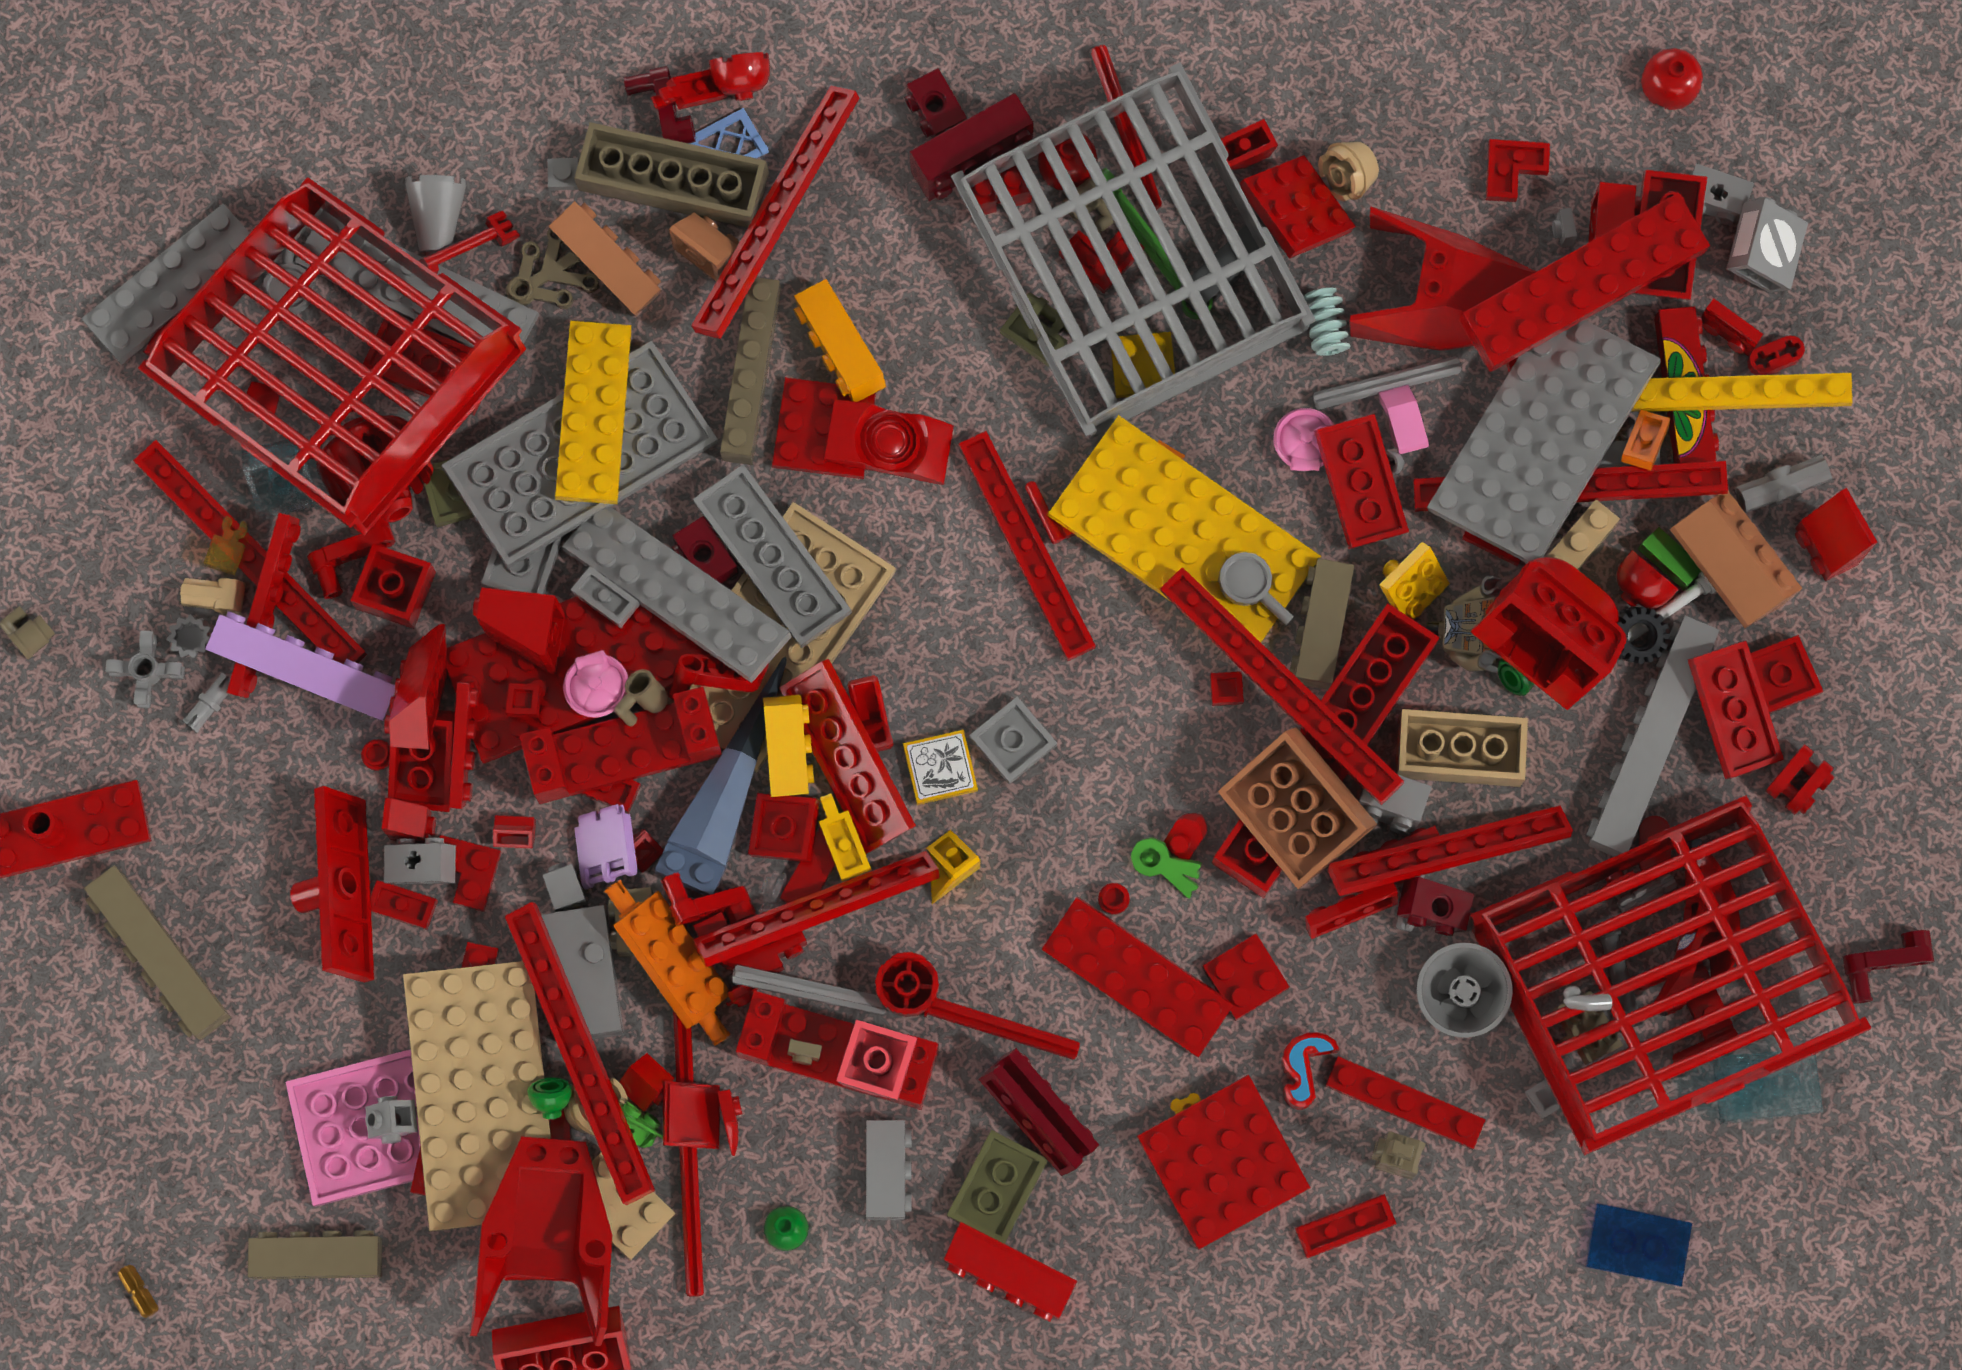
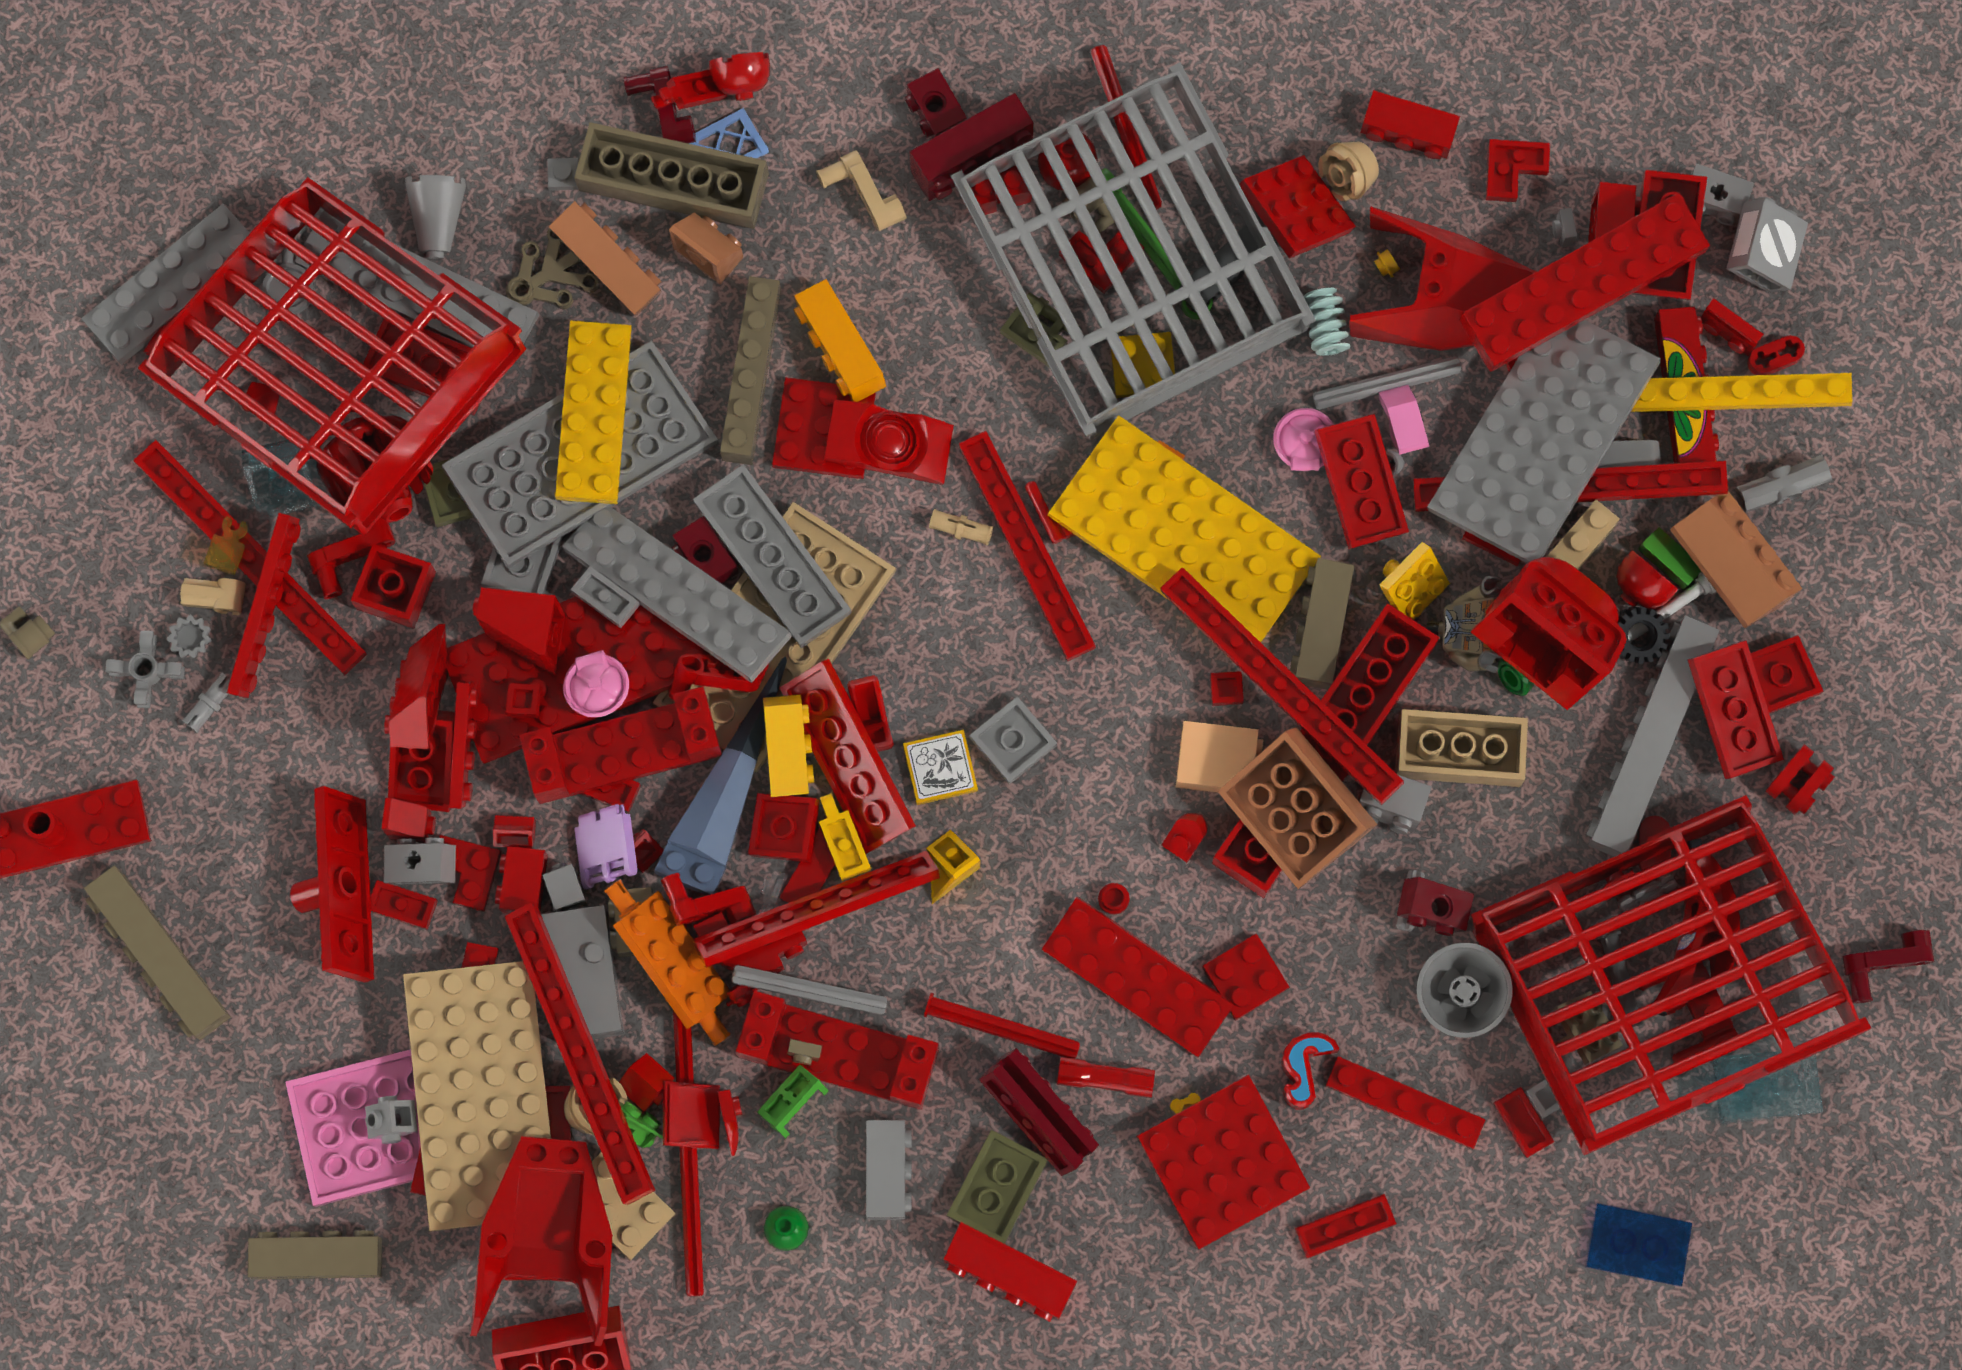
(134, 1285): pearl gold piece -> none
(301, 667): lavender brick -> none
(376, 754): red plate -> none
(494, 231): red hinge -> none
(521, 878): none -> red brick
(550, 1096): green brick -> none
(644, 690): dark tan piece -> none
(775, 212): red plate -> none
(790, 1098): none -> bright green hinge
(876, 1060): coral slope -> none
(882, 212): none -> tan beam
(907, 984): red cylinder -> none
(961, 527): none -> tan pin
(1129, 1080): none -> red axle
(1153, 858): bright green piece -> none
(1214, 754): none -> light nougat brick
(1246, 581): light grey piece -> none
(1249, 145): red slope -> none
(1367, 902): red bracket -> none
(1386, 263): none -> yellow plate
(1398, 1155): dark tan hinge -> none
(1409, 125): none -> red brick
(1449, 850): red plate -> none
(1523, 1122): none -> red tile
(1575, 1000): light grey arm -> none
(1645, 440): orange plate -> none
(1672, 78): red cylinder -> none
(1835, 536): red slope -> none

